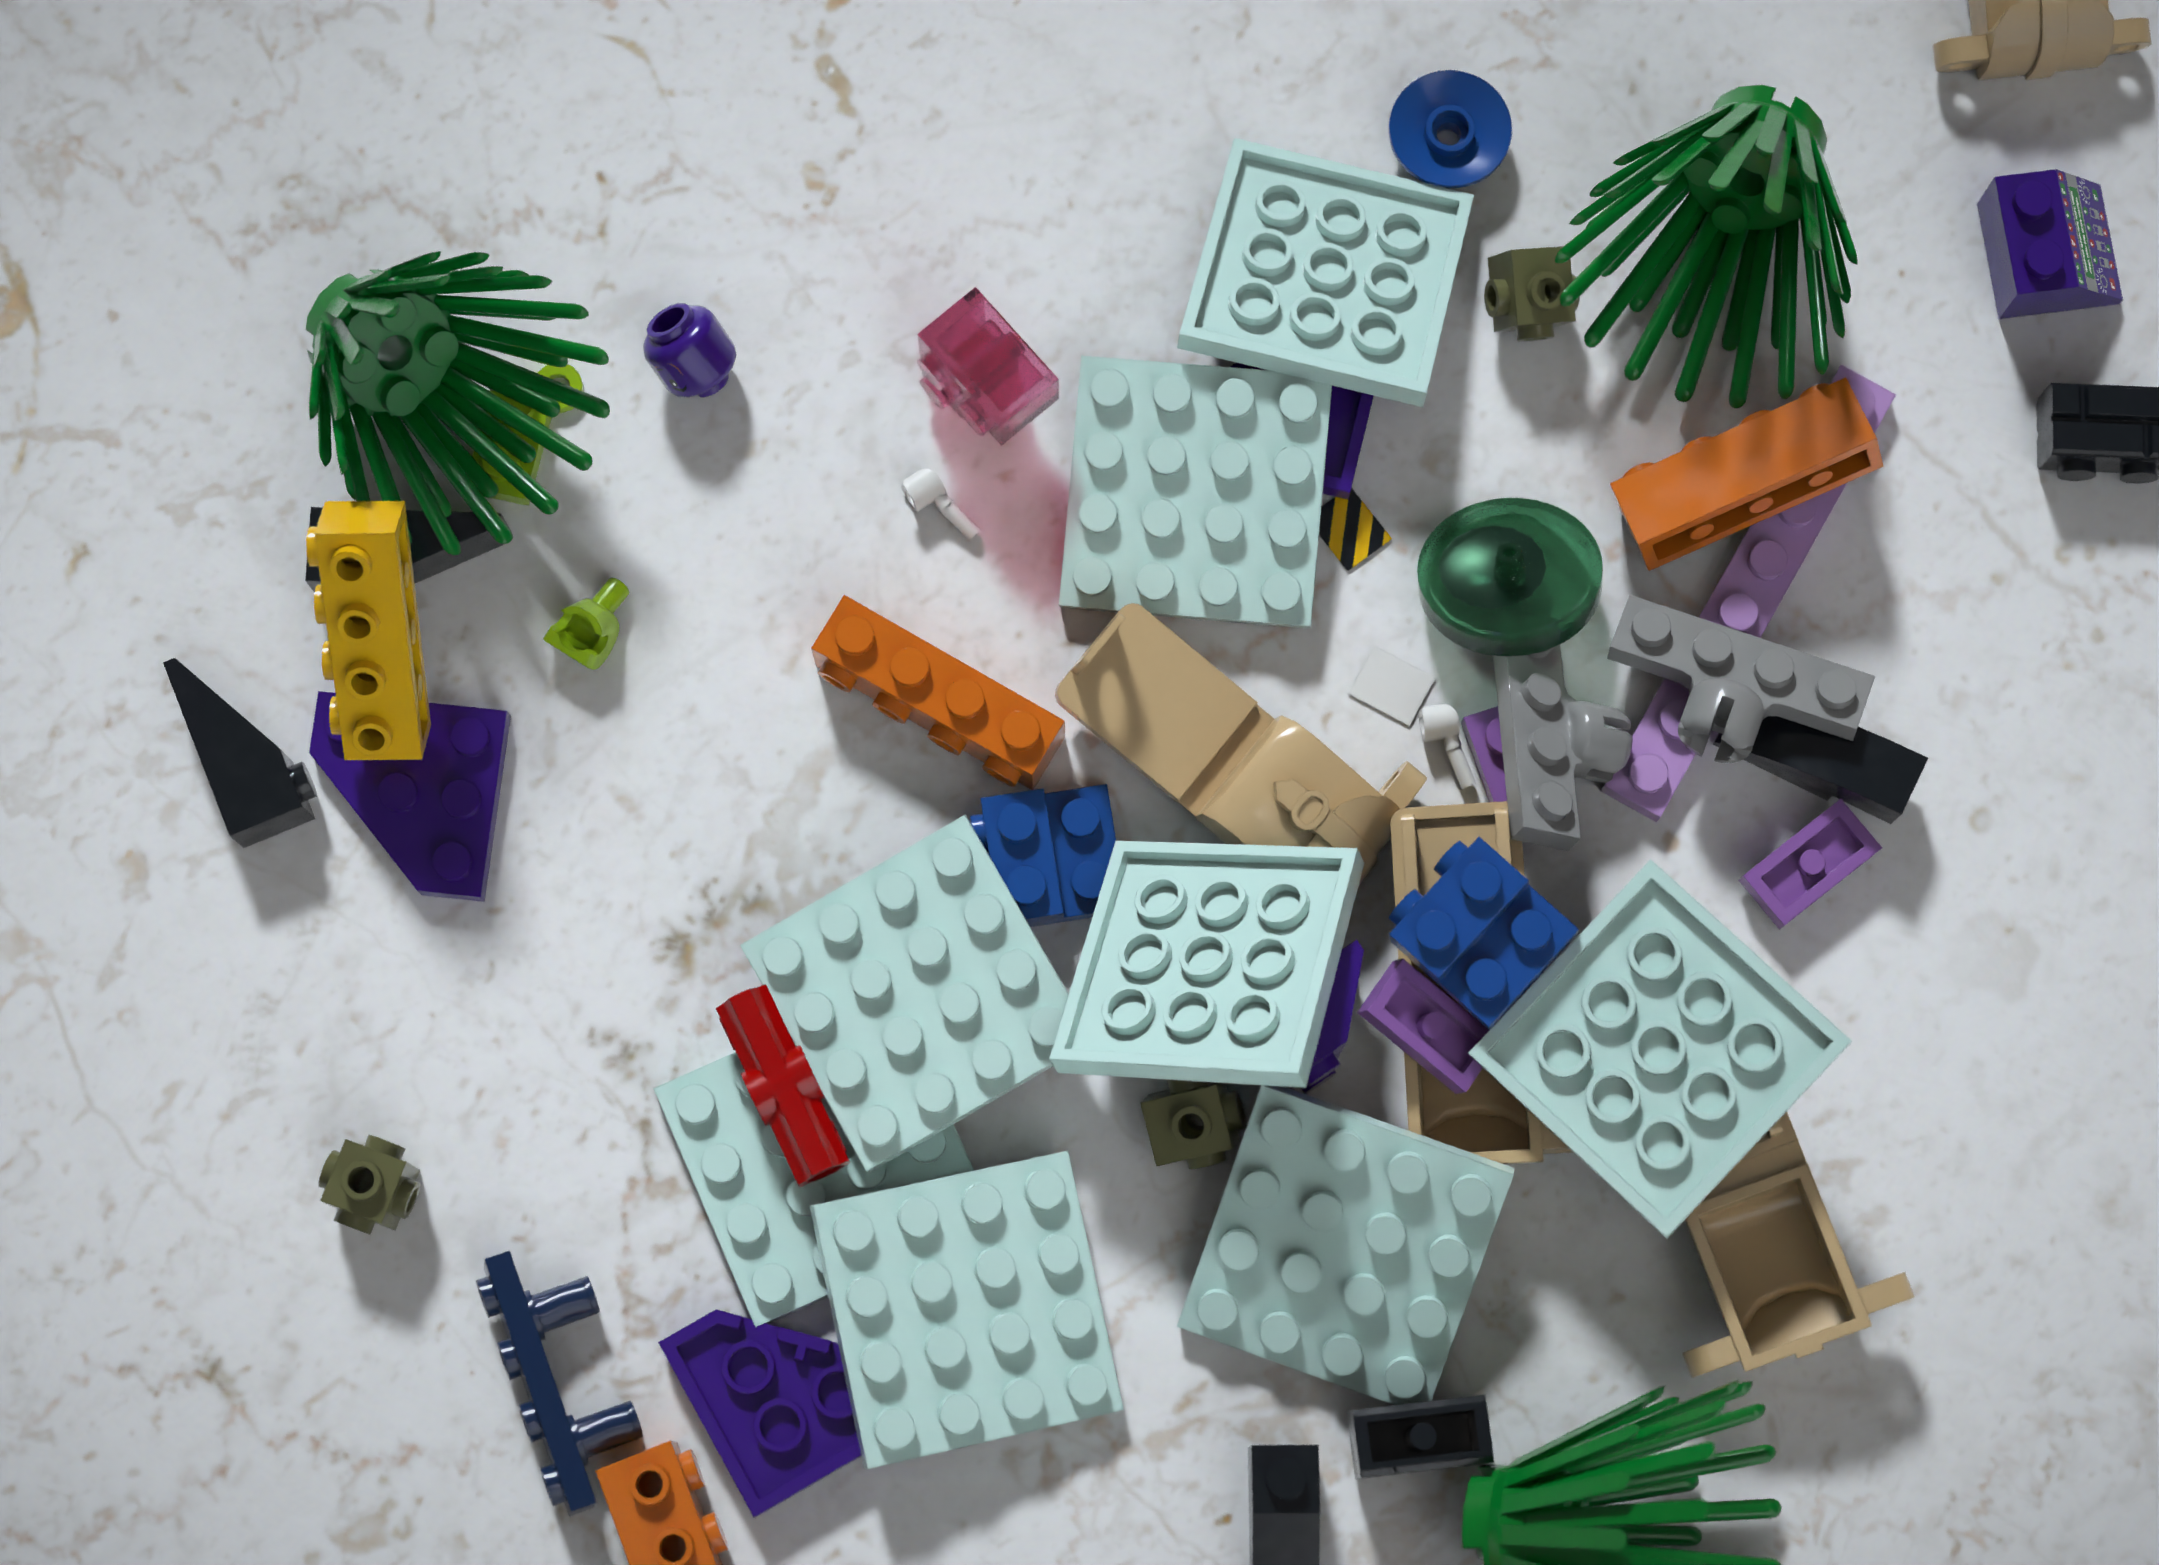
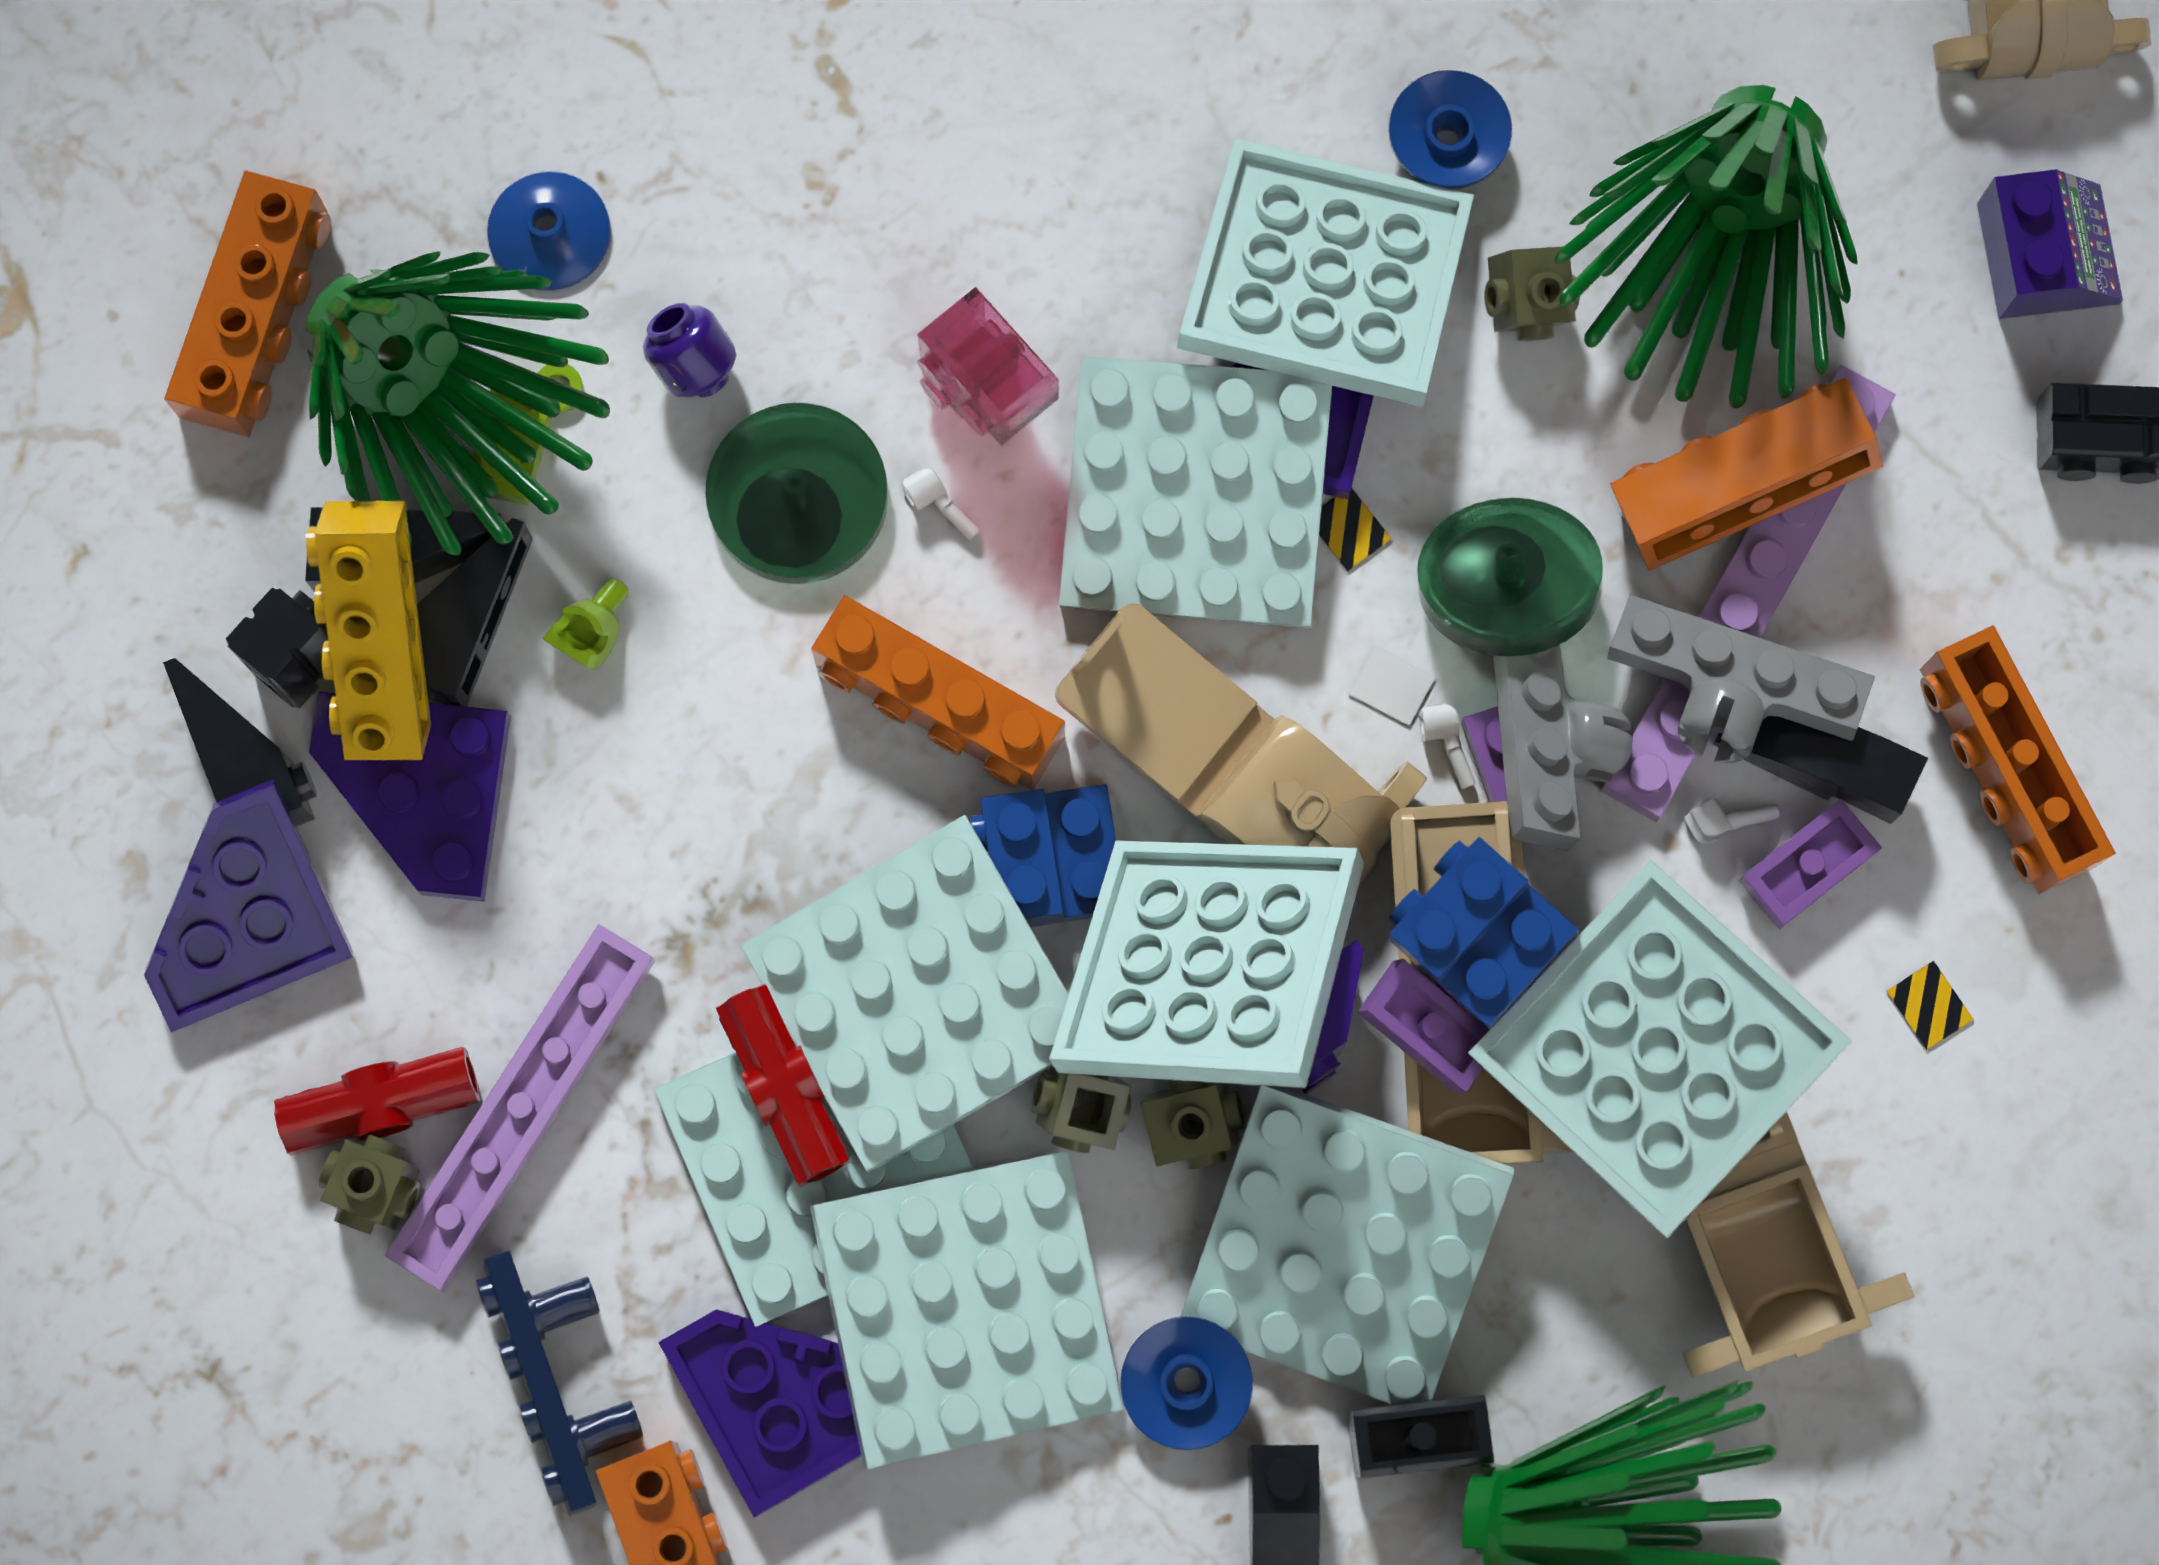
(243, 914): none -> dark purple plate
(248, 304): none -> orange brick
(282, 645): none -> black brick
(376, 1101): none -> red piece
(464, 615): none -> black slope
(520, 1108): none -> lavender plate
(568, 249): none -> blue dish
(797, 493): none -> clear green piece
(1094, 1122): none -> olive brick
(1186, 1417): none -> blue dish
(1710, 823): none -> white hand
(1930, 1005): none -> sticker
(2015, 761): none -> orange brick

